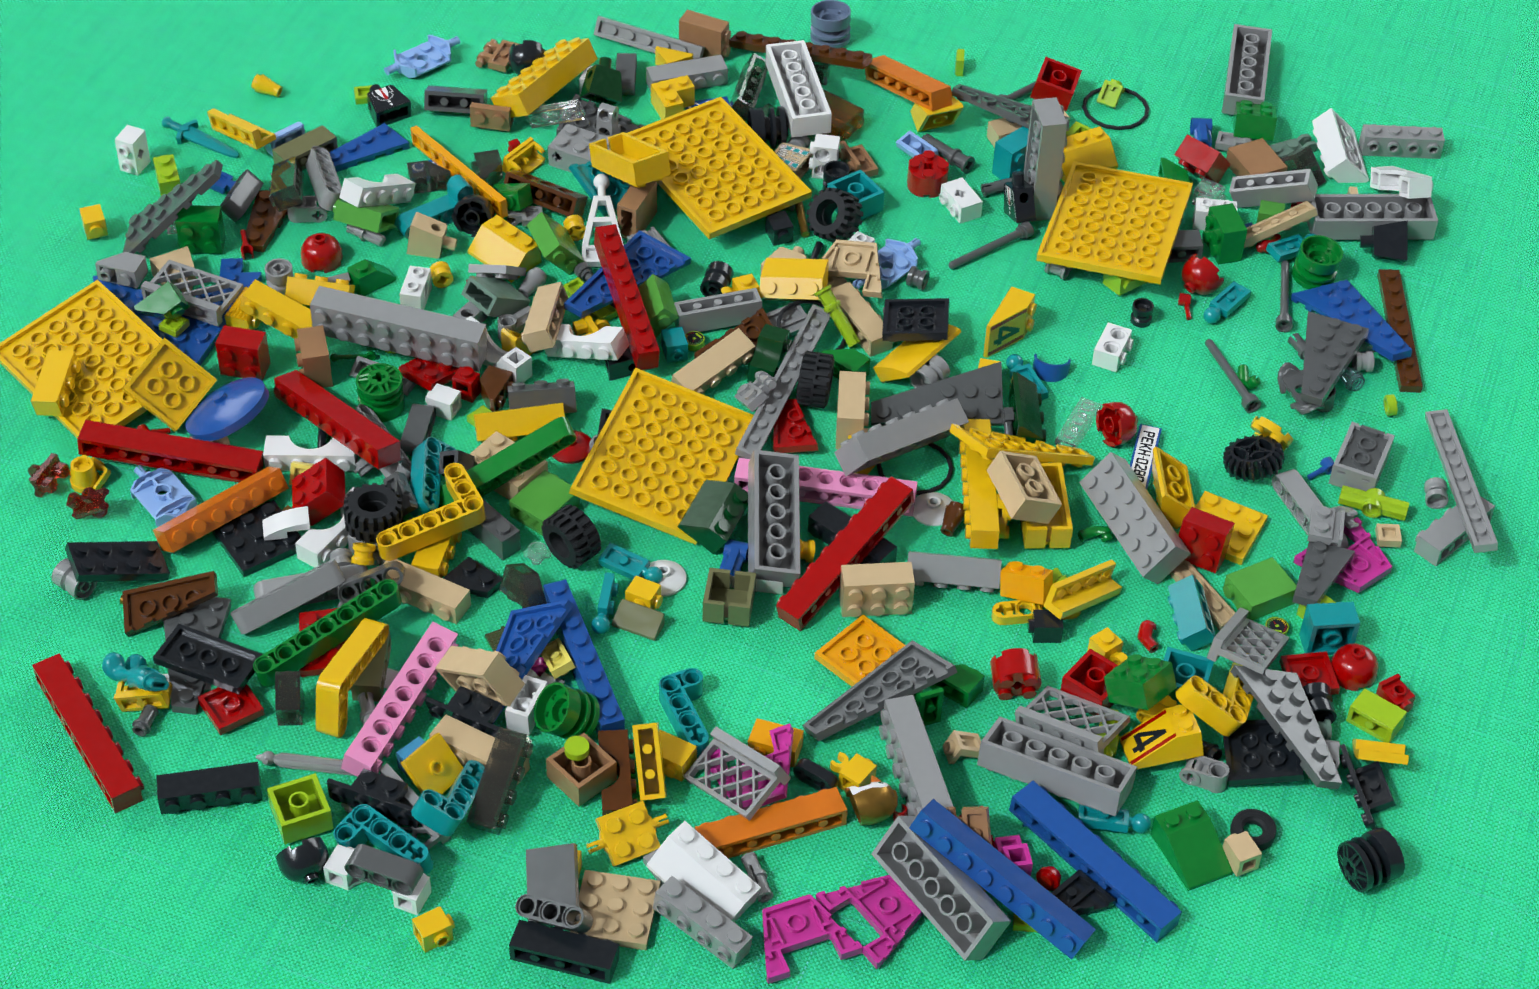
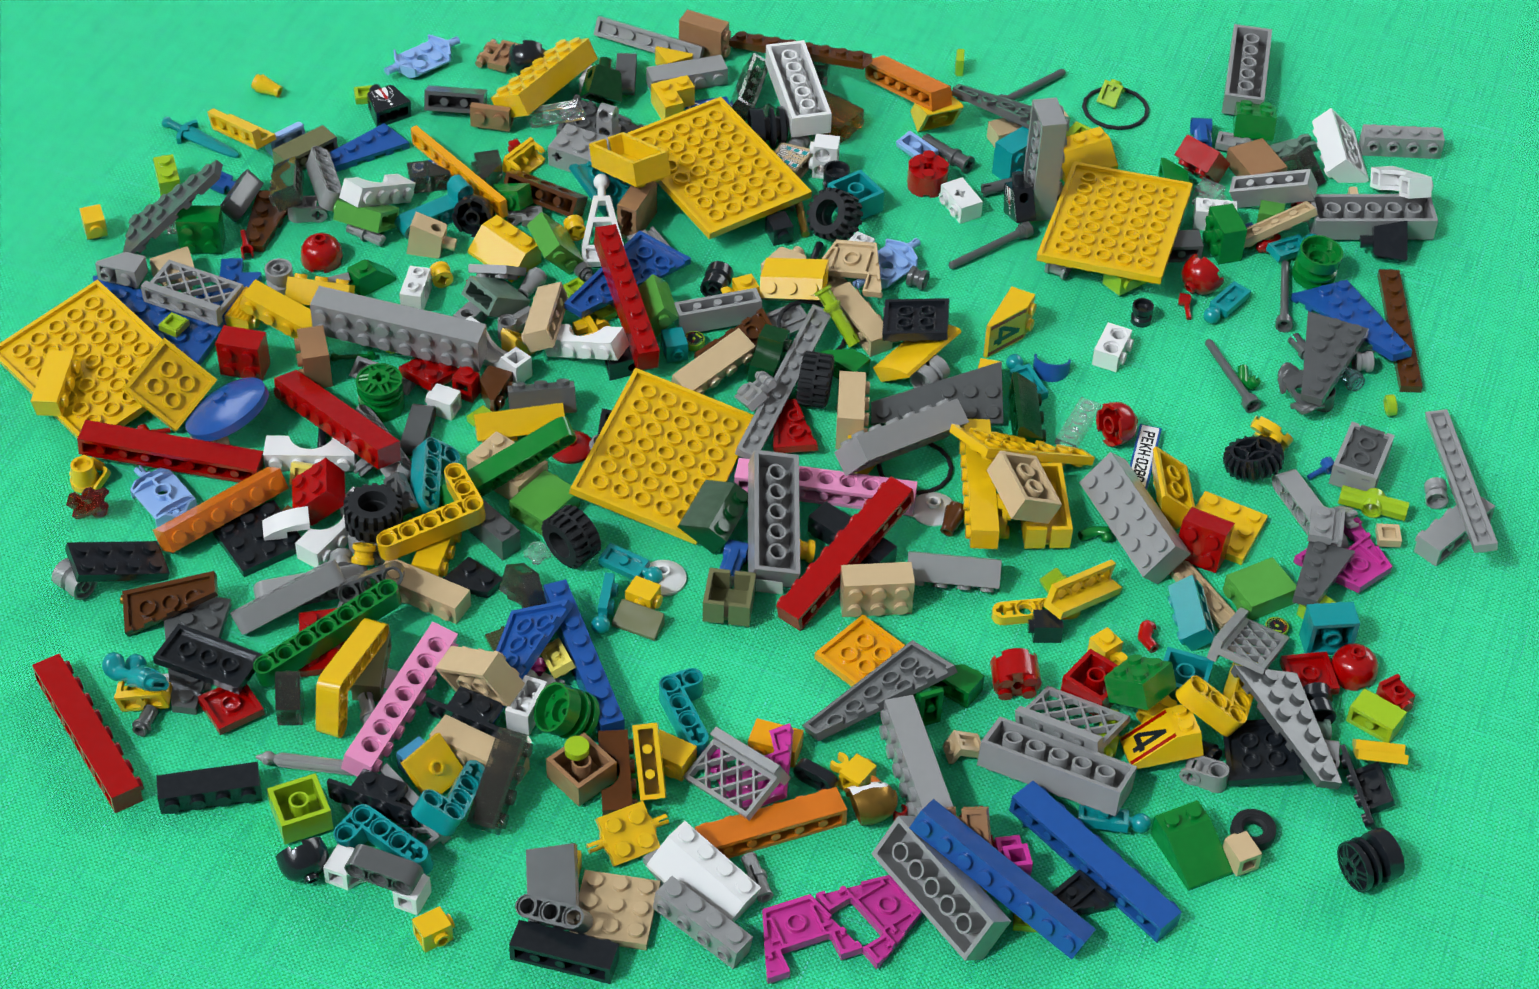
(44, 476): clear red hips -> none
(132, 150): white brick -> none
(163, 303): slope -> none
(455, 456): black brick -> none
(830, 23): sand blue wheel -> none
(857, 159): medium nougat bracket -> none
(1007, 420): dark grey bar -> none
(1025, 582): light orange brick -> none
(1049, 877): red plate -> none
(1056, 81): red brick -> none

